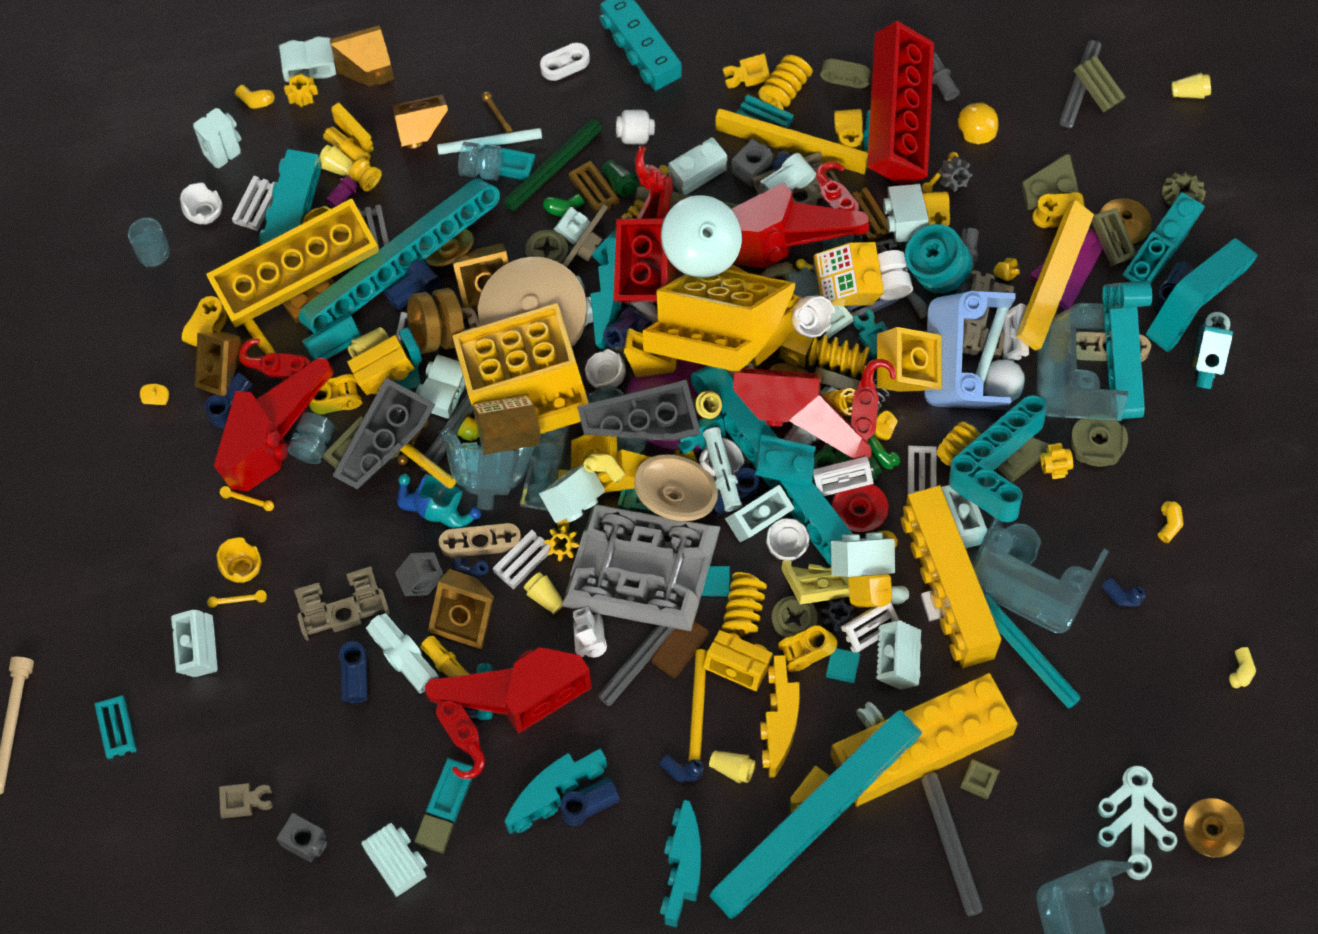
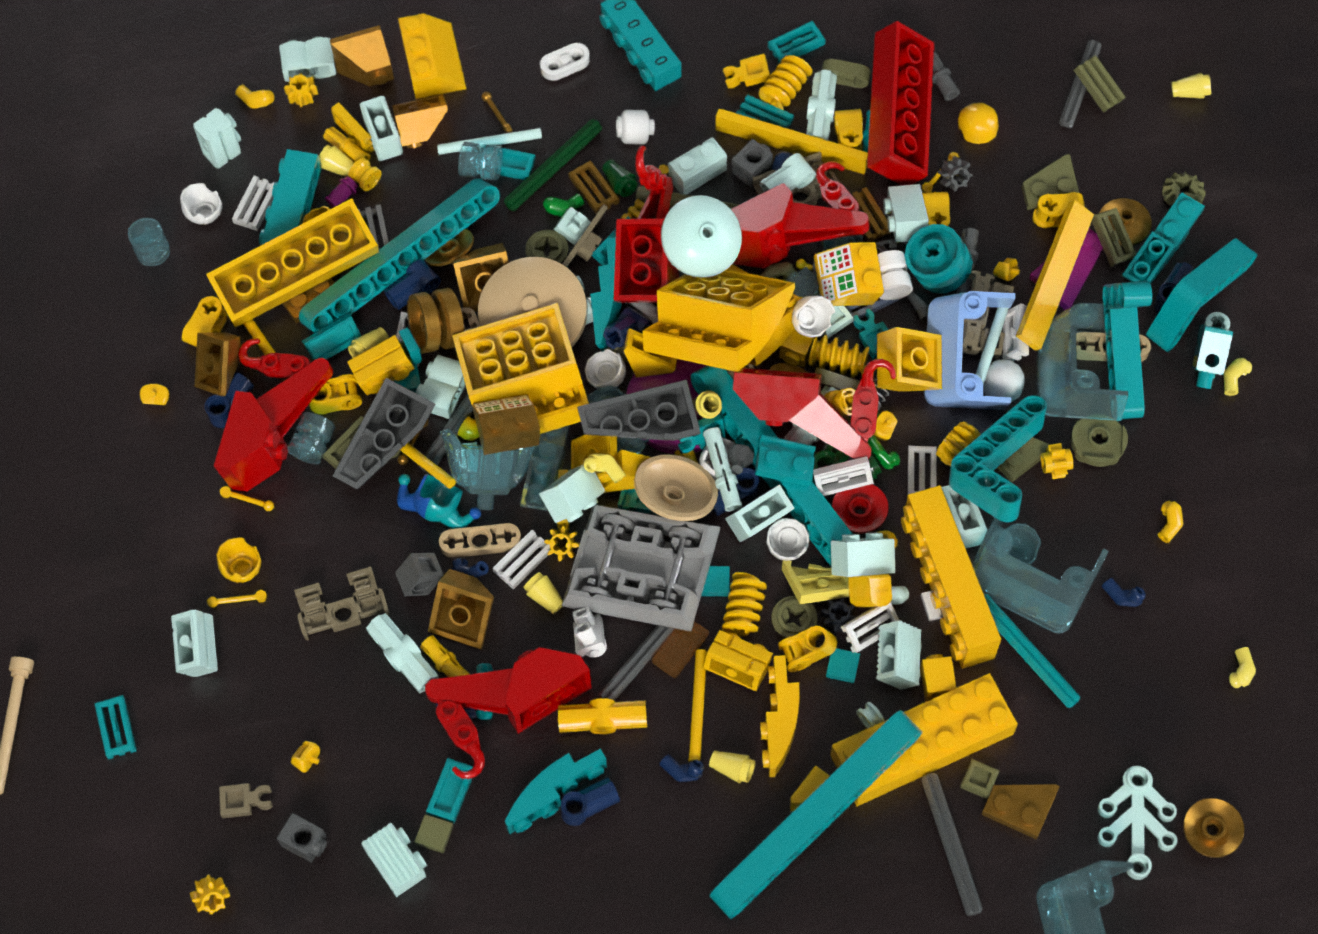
(209, 894): none -> yellow gear
(306, 756): none -> yellow piece
(353, 674): dark blue piece -> none
(381, 128): none -> light aqua brick
(431, 55): none -> yellow slope
(602, 716): none -> yellow piece
(684, 852): teal slope -> none
(740, 457): none -> dark grey rock
(798, 46): none -> teal tile
(821, 105): none -> light aqua piece
(937, 676): none -> yellow brick
(1021, 806): none -> pearl gold wing
(1233, 372): none -> light yellow arm

